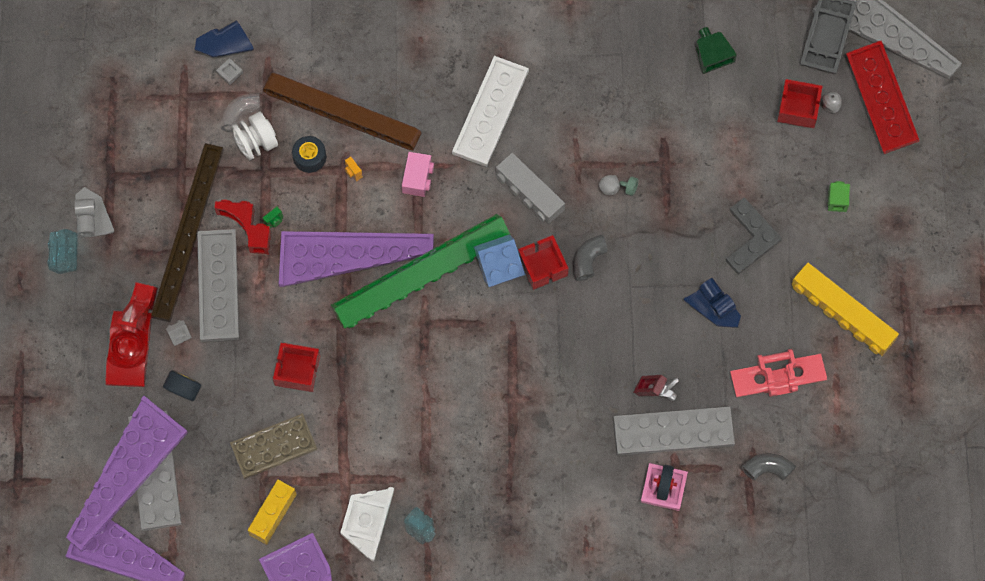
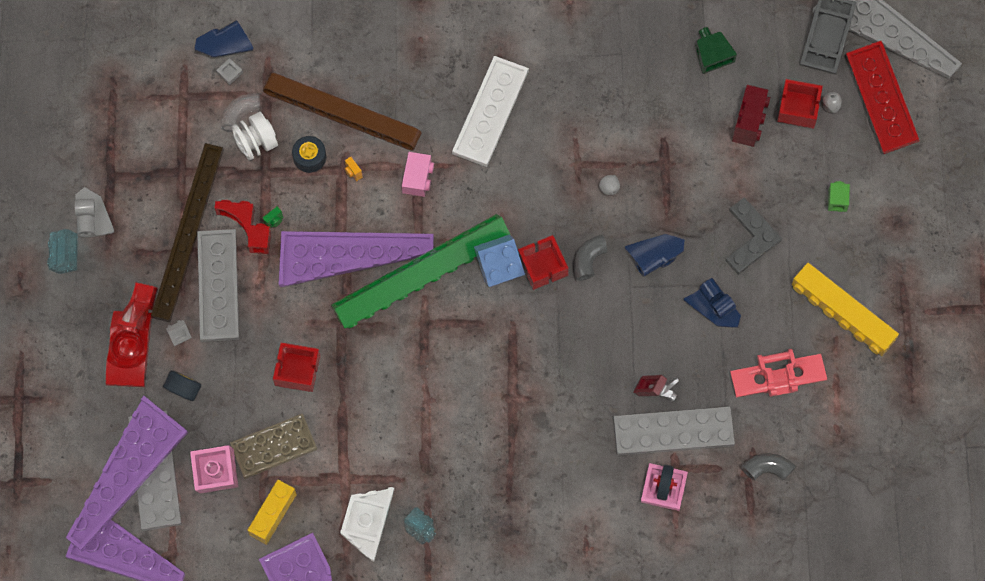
(214, 469): none -> bright pink brick
(530, 189): light grey brick -> none
(631, 185): sand green tile -> none
(655, 252): none -> dark blue panel
(751, 116): none -> dark red wedge

